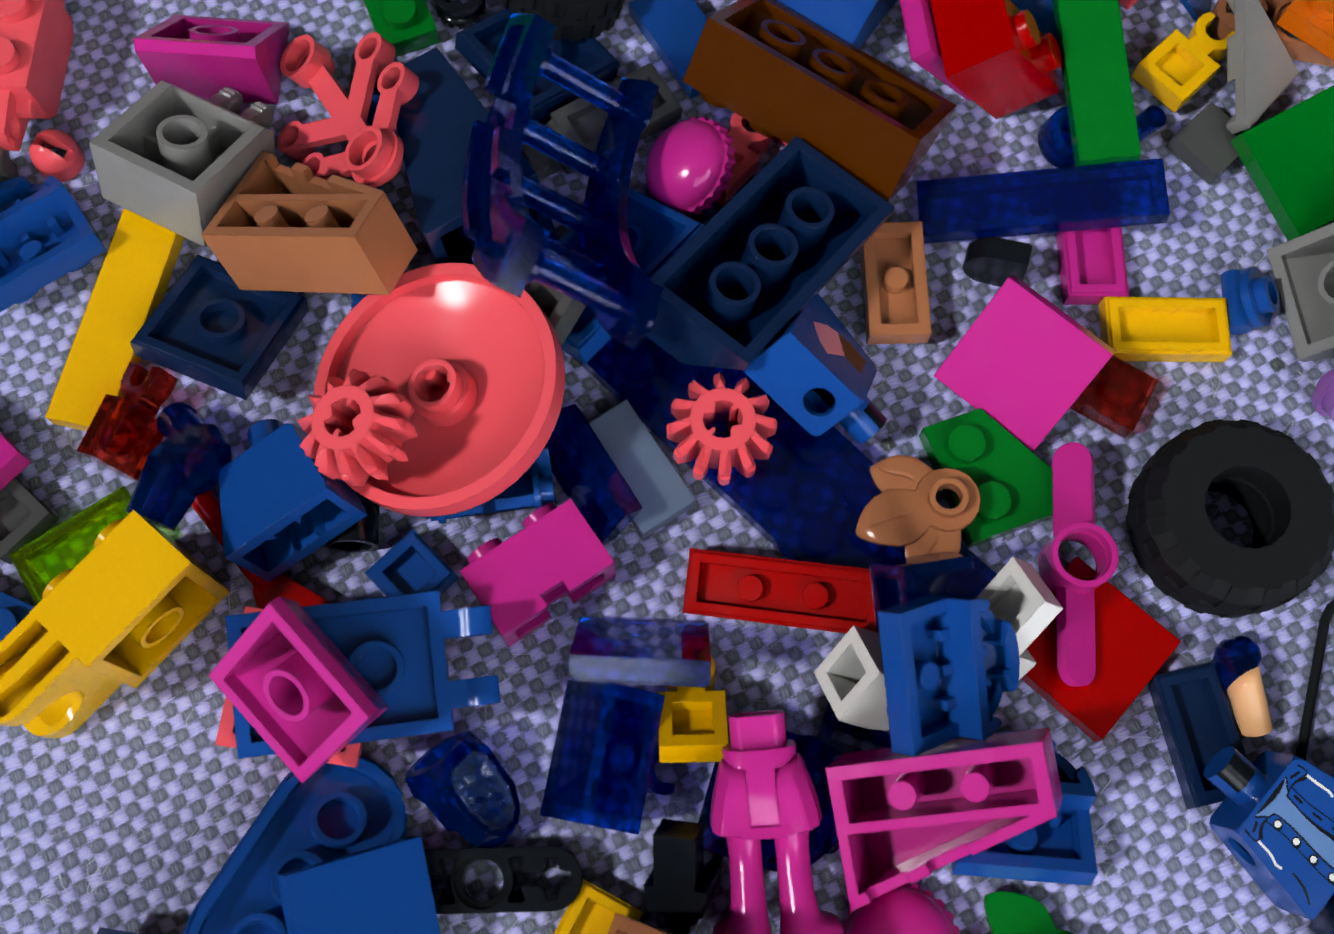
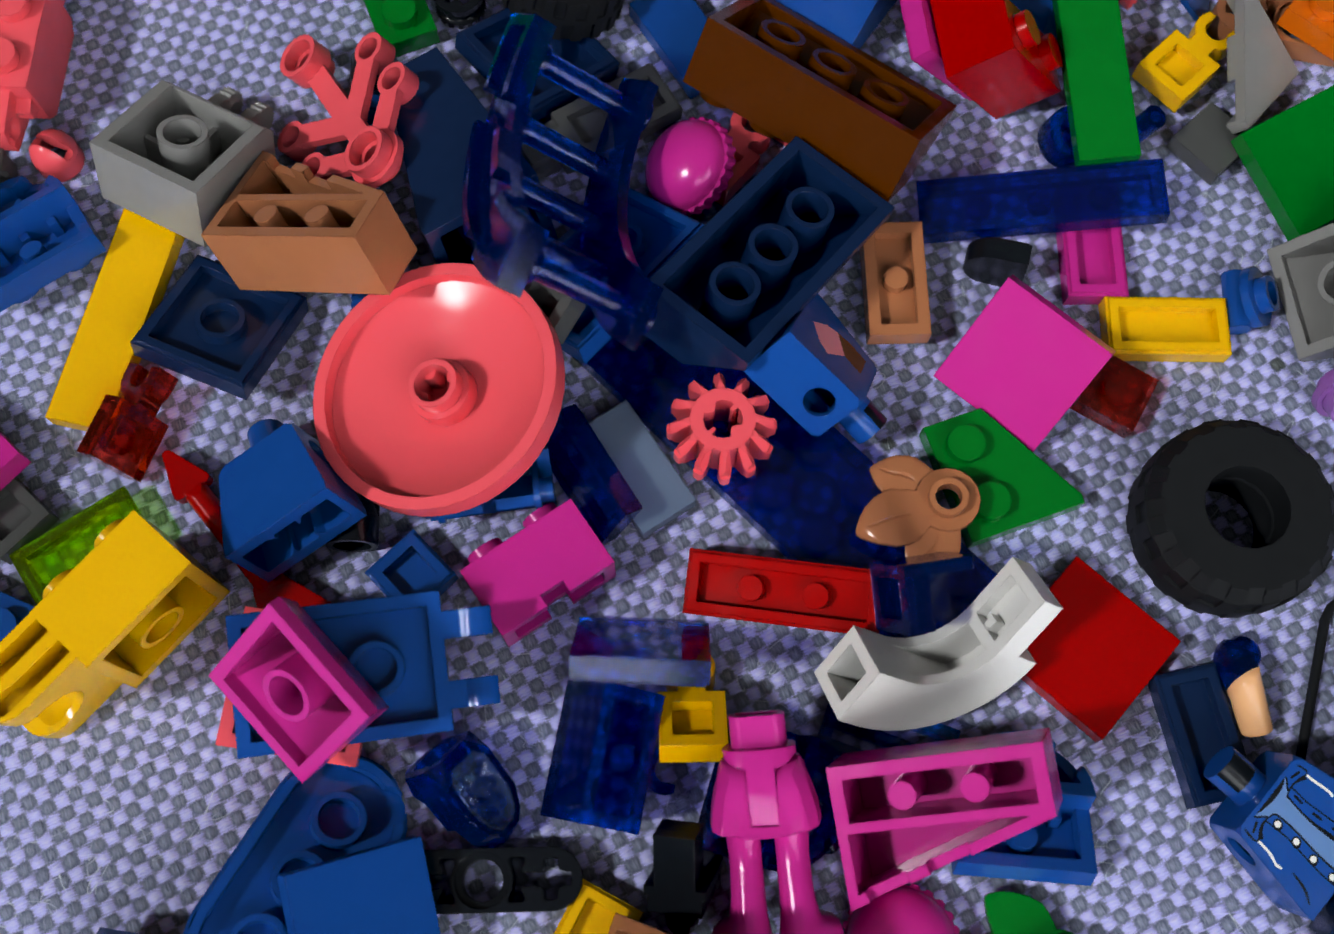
(180, 466): clear blue arm -> none
(216, 54): dark pink slope -> none
(357, 428): coral gear -> none
(945, 670): blue slope -> none
(1075, 521): dark pink piece -> none

